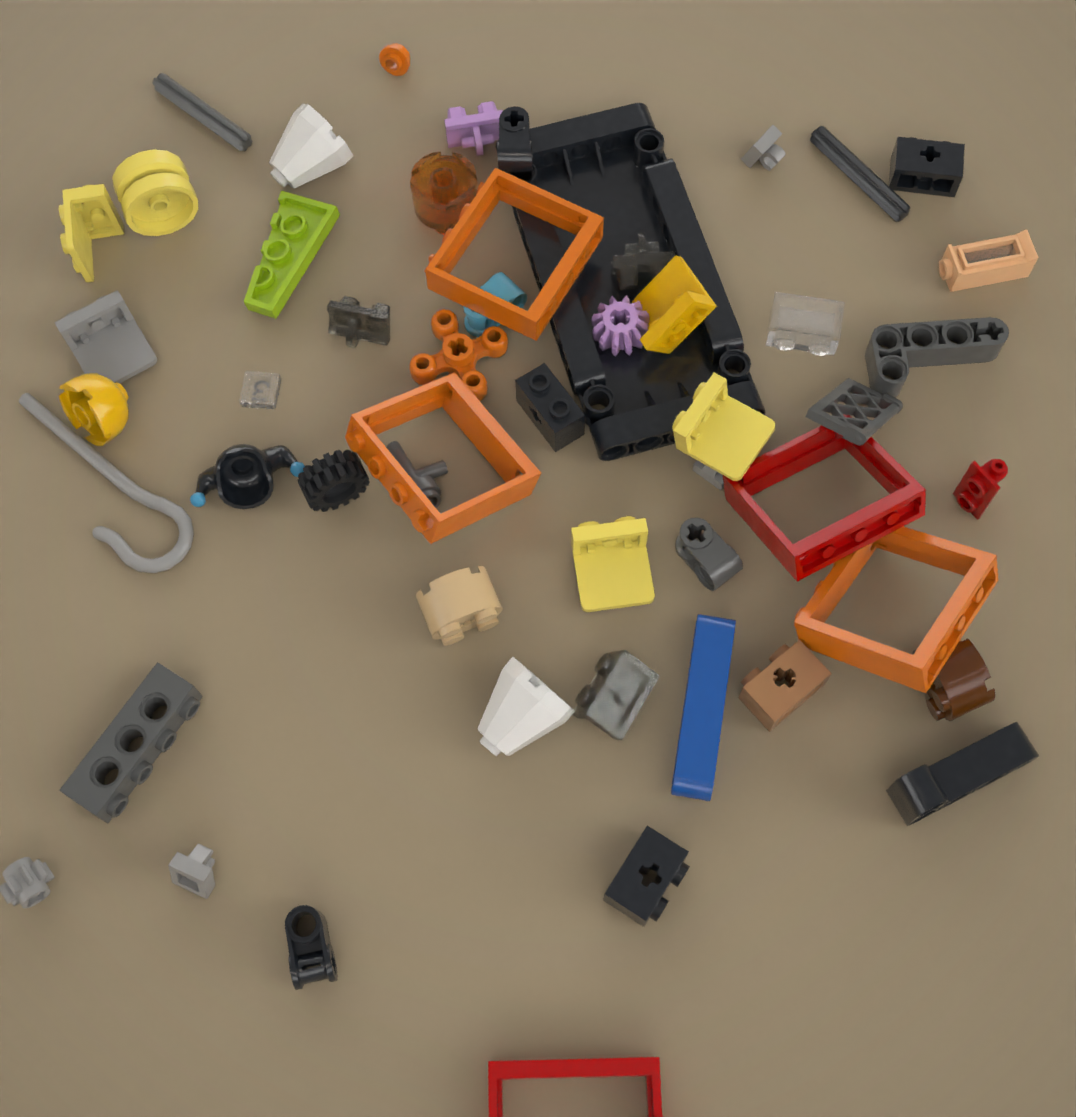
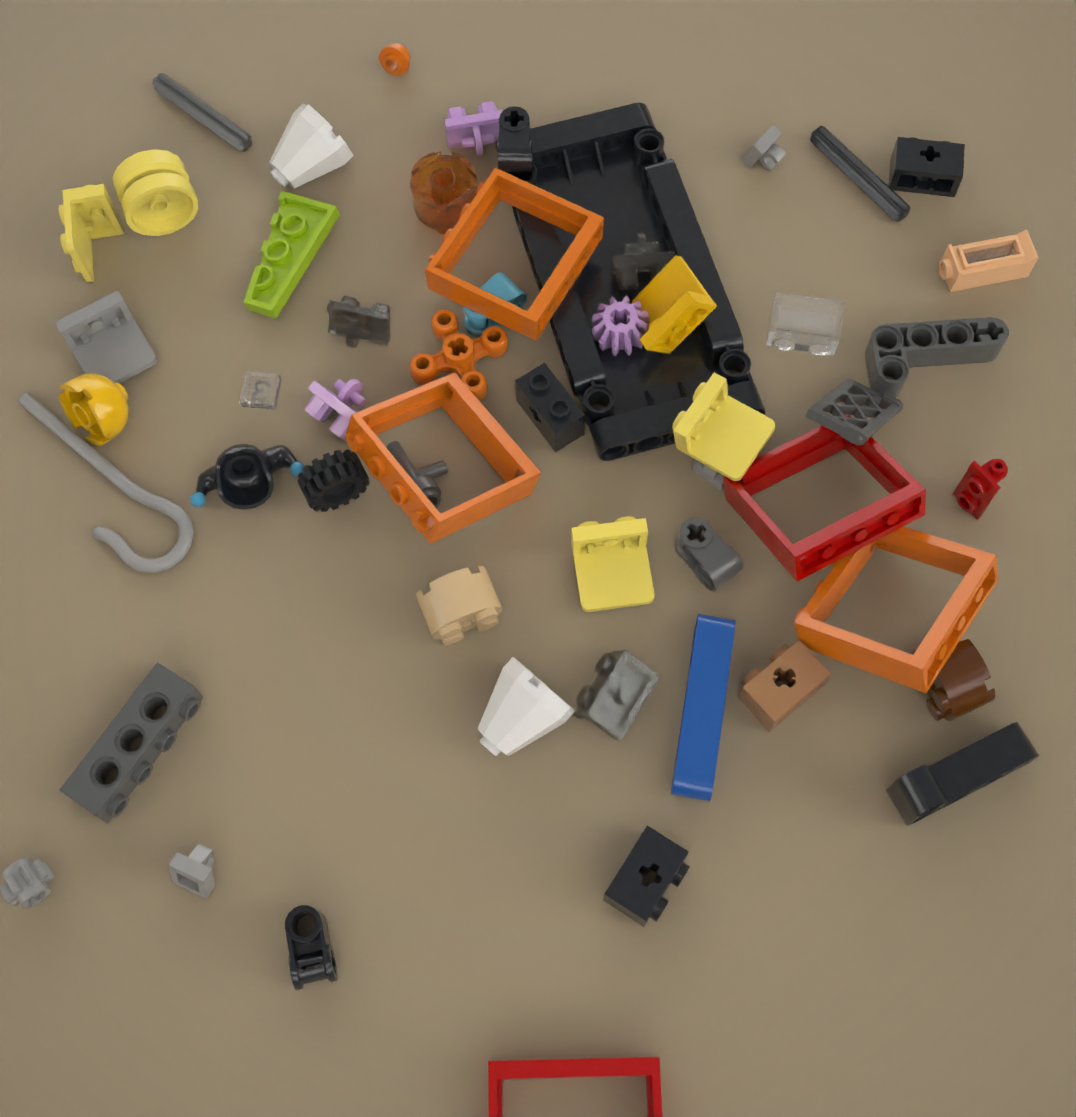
(325, 401): none -> lavender hips

